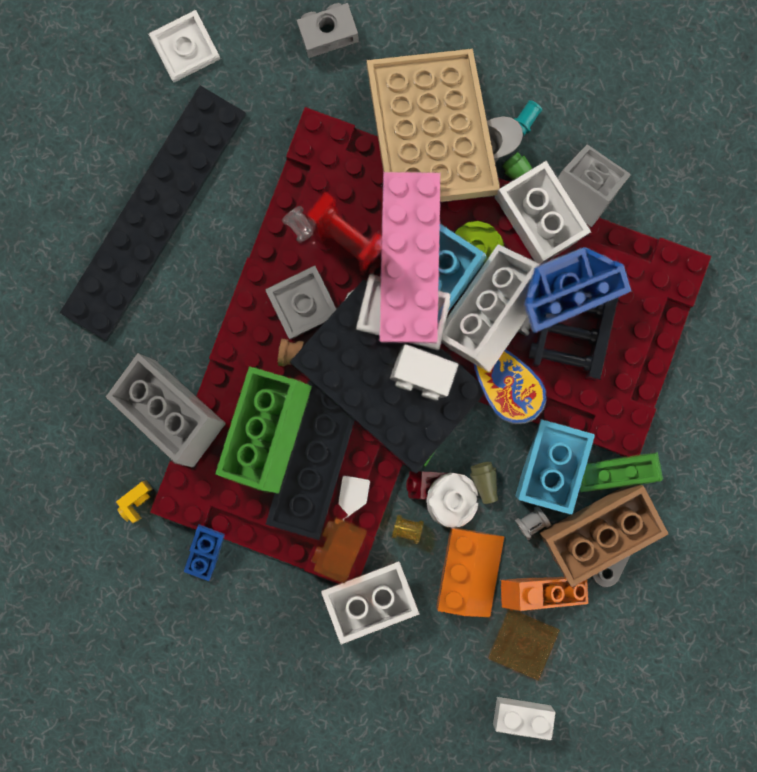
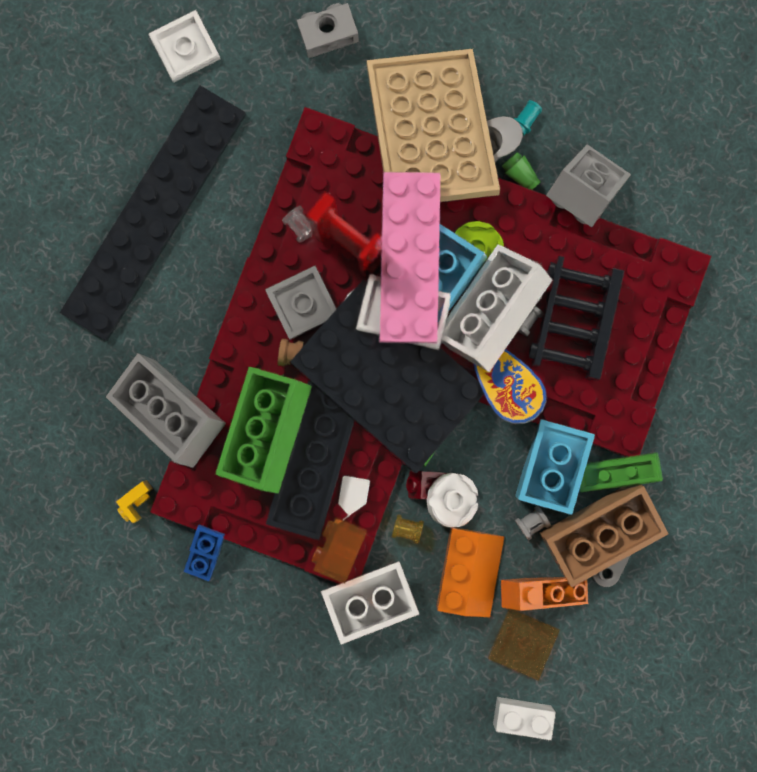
(423, 372): white brick -> none
(485, 480): olive cone -> none
(542, 213): white slope -> none
(572, 286): blue wedge -> none

